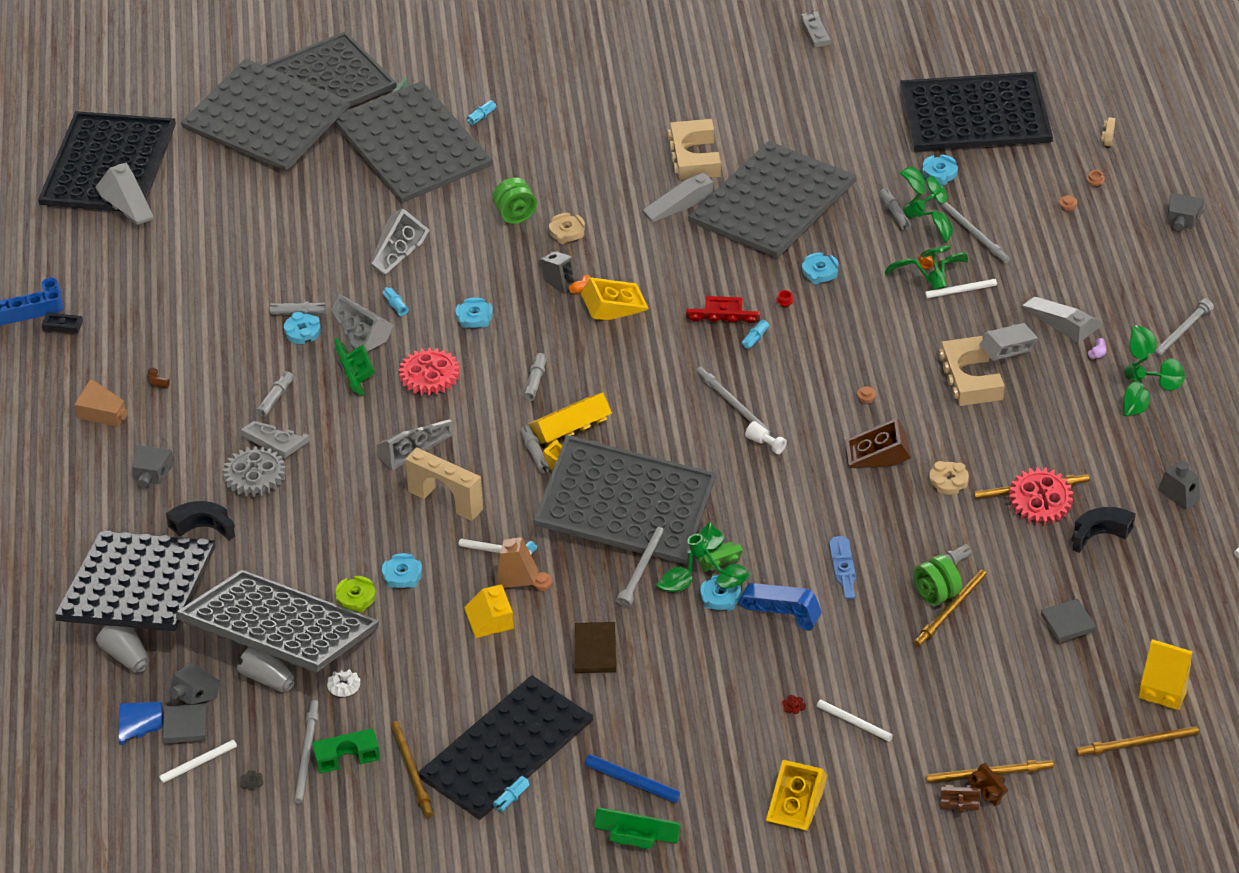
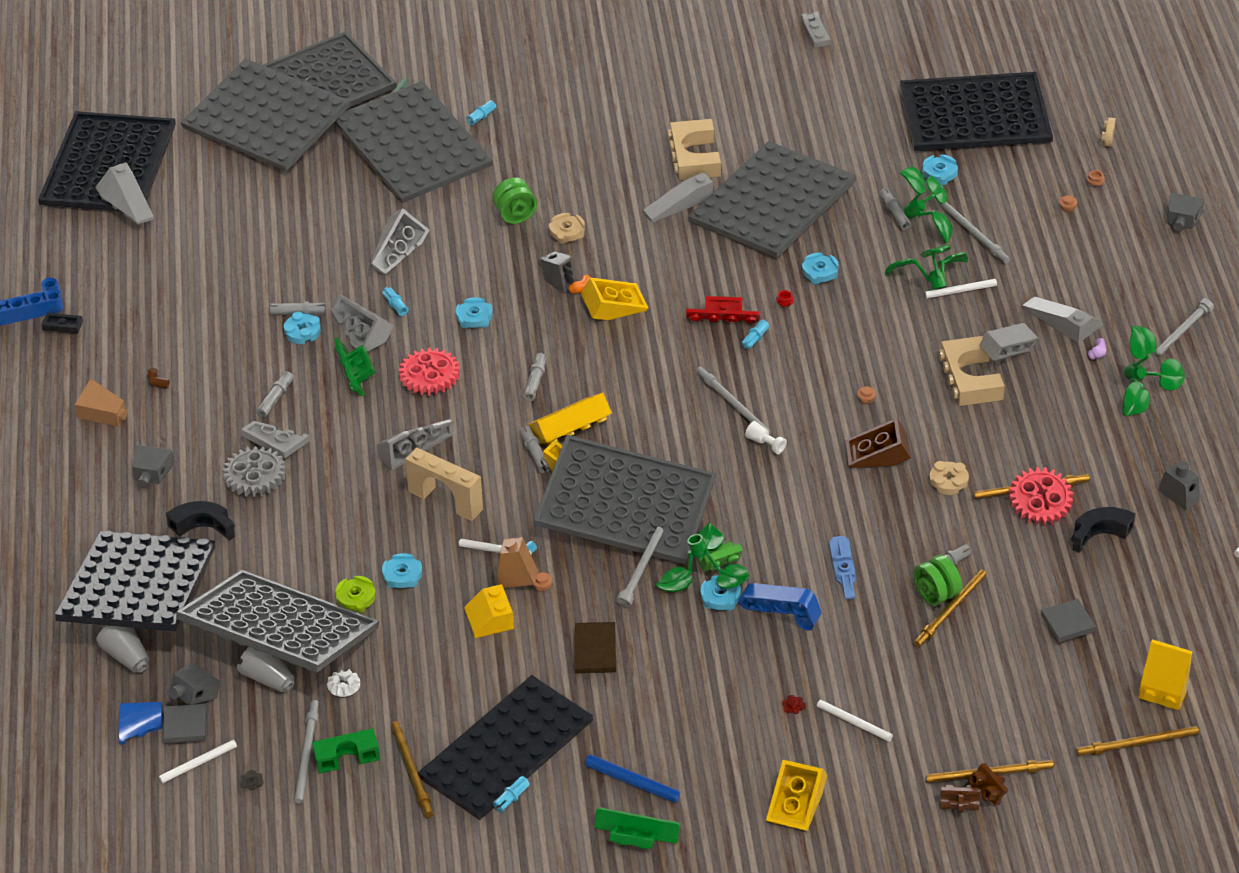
(926, 263): orange plate -> none

